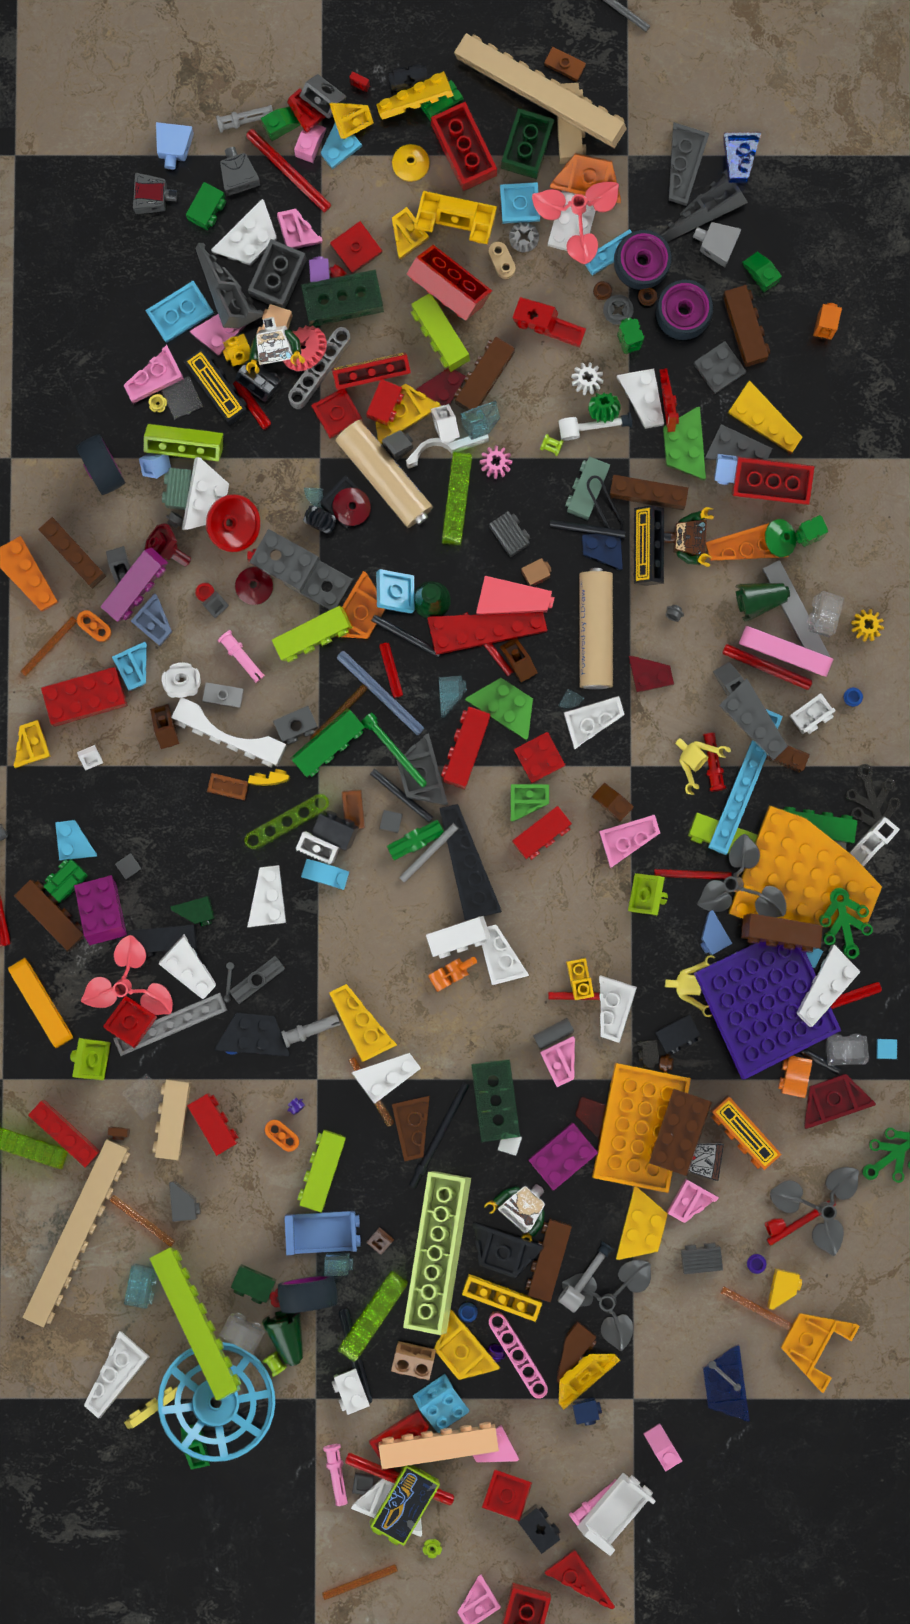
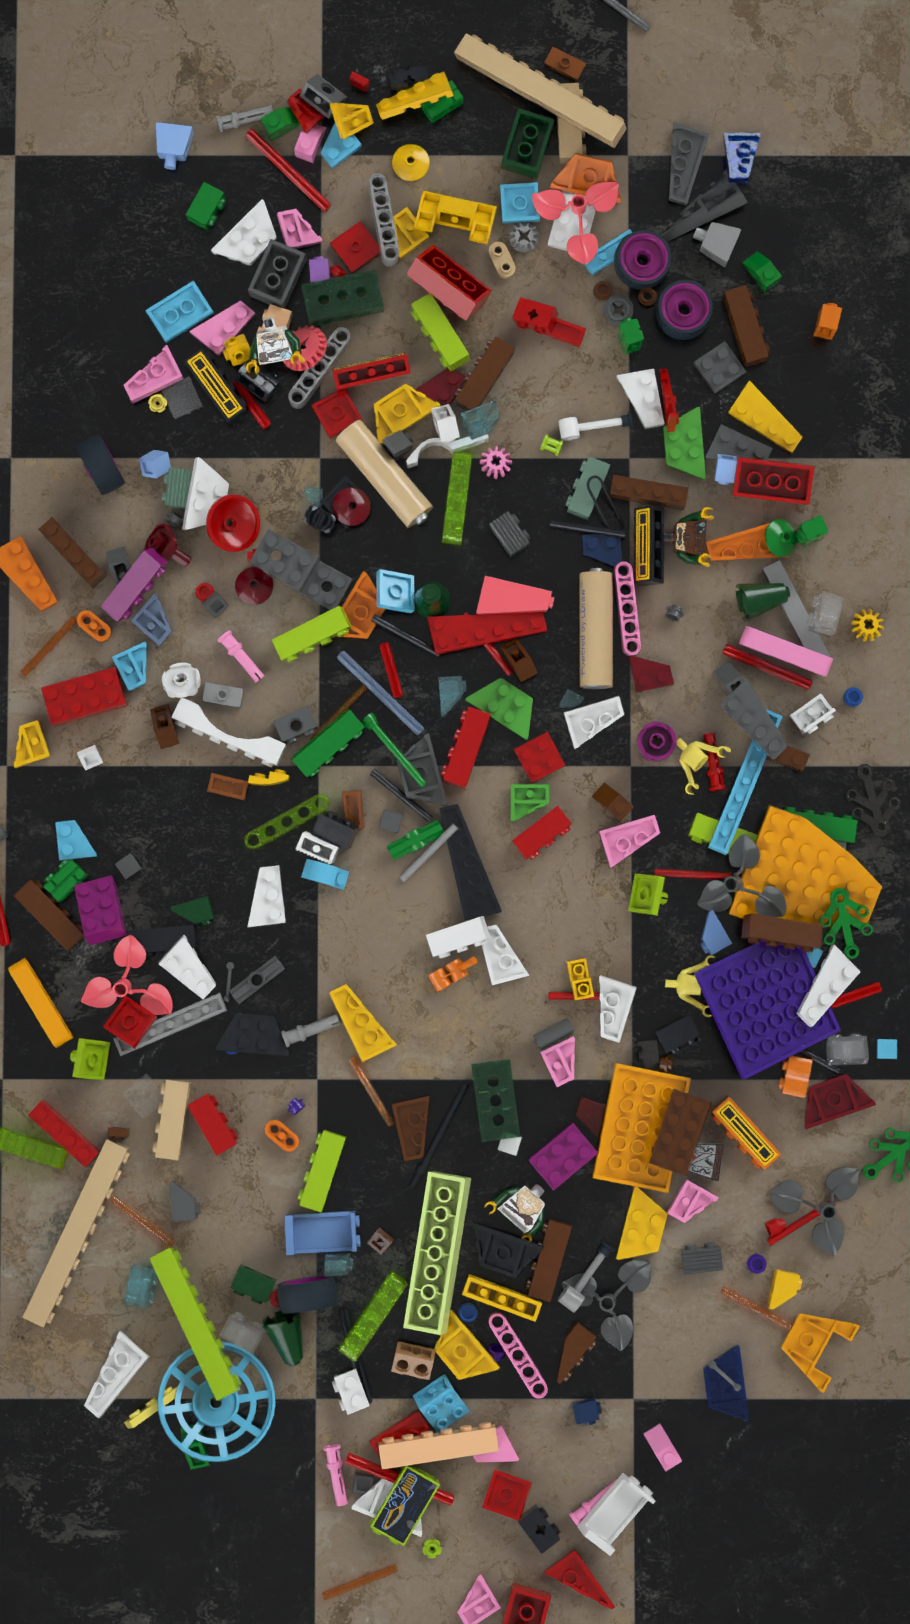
(151, 194): torso -> none
(183, 442): lime brick -> none
(231, 304): dark grey wedge -> none
(237, 172): dark grey torso -> none
(274, 1363): lime bush -> none
(383, 211): none -> light grey beam
(385, 402): red brick -> none
(385, 1076): white wing -> none
(464, 146): red brick -> none
(536, 572): medium nougat brick -> none
(584, 1376): yellow wing -> none
(590, 373): white gear -> none
(604, 407): green gear -> none
(630, 599): none -> bright pink beam
(651, 751): none -> magenta brick
(873, 840): white arch -> none

